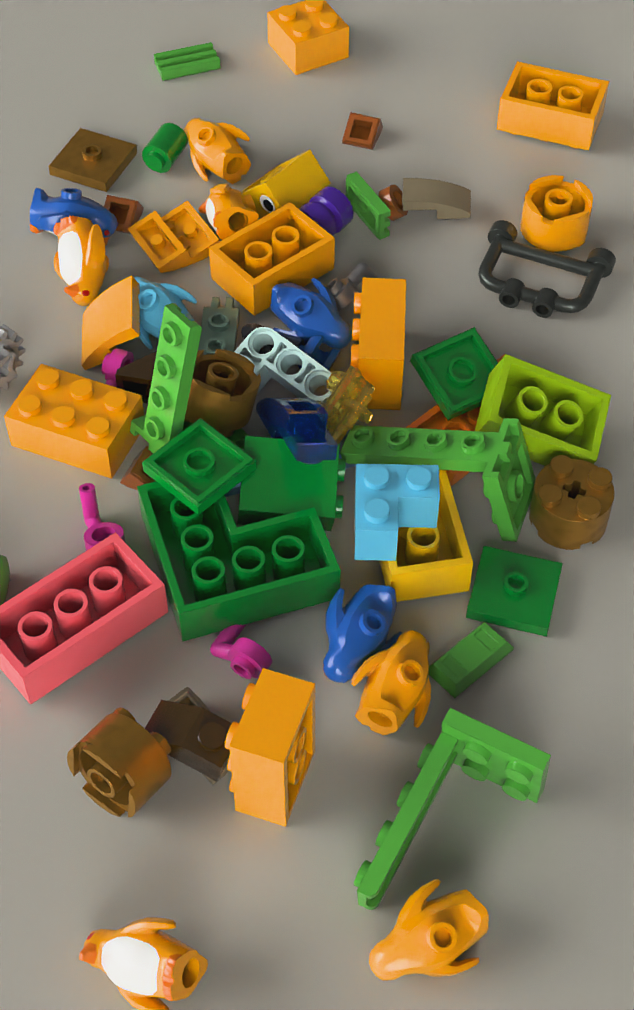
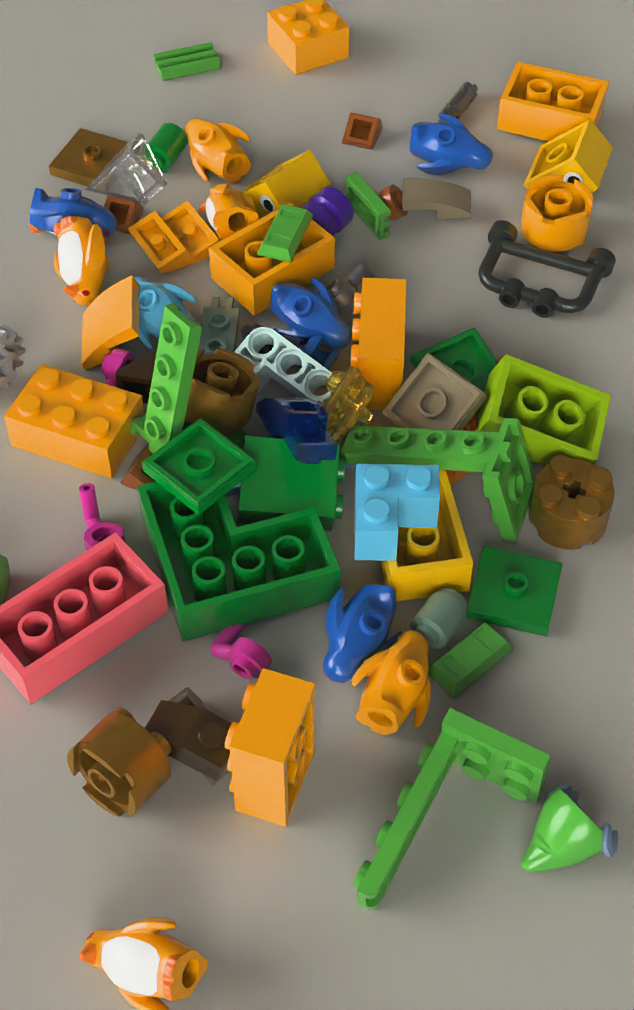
(131, 173): none -> clear slope
(285, 233): none -> bright green tile
(431, 935): light orange animal -> none
(434, 398): none -> dark tan plate
(440, 617): none -> sand green brick
(447, 147): none -> blue animal
(460, 101): none -> dark grey axle
(566, 834): none -> bright green hat
(575, 155): none -> yellow slope

